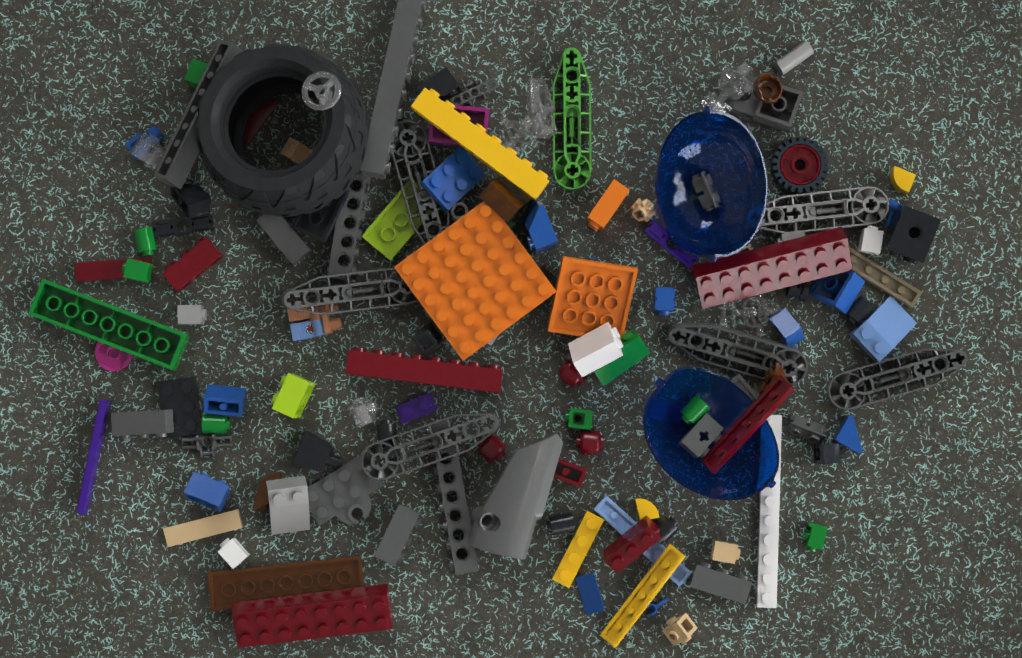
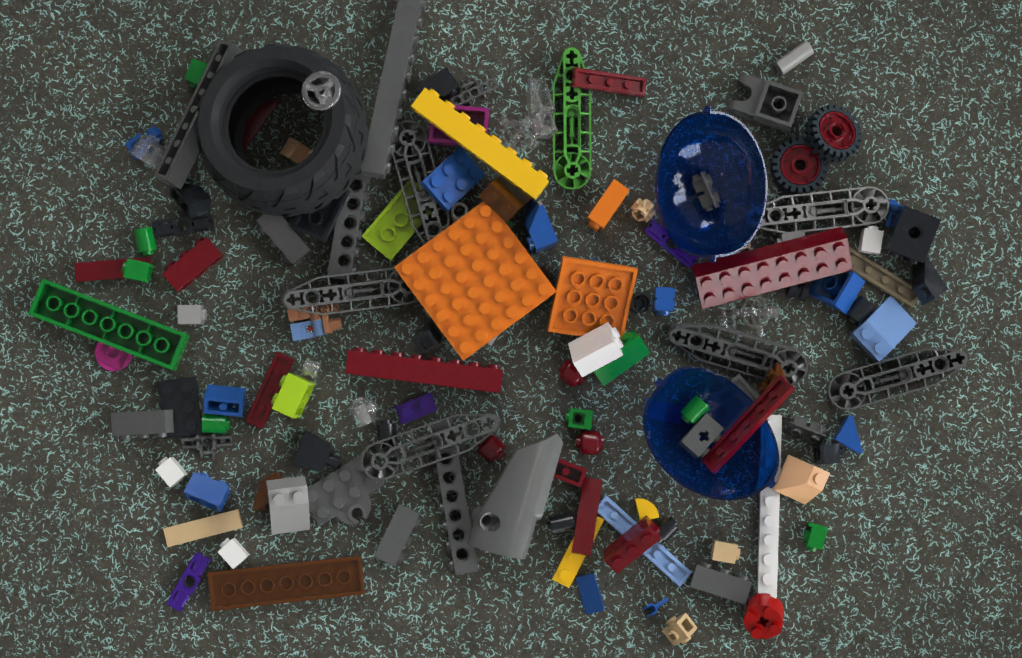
(93, 456): dark purple tile -> none
(171, 471): none -> white brick
(181, 592): none -> dark purple piece
(262, 404): none -> dark red tile
(311, 368): none -> clear wheel
(312, 615): dark red brick -> none
(587, 516): none -> dark red tile
(608, 82): none -> dark red tile
(642, 303): none -> black wheel
(642, 595): yellow tile -> none
(732, 85): clear piece -> none
(763, 616): none -> red brick
(767, 88): reddish brown hair -> none
(787, 327): slope -> none
(800, 480): none -> light nougat slope
(833, 133): none -> wheel
(901, 179): yellow brick -> none
(927, 282): none -> black slope

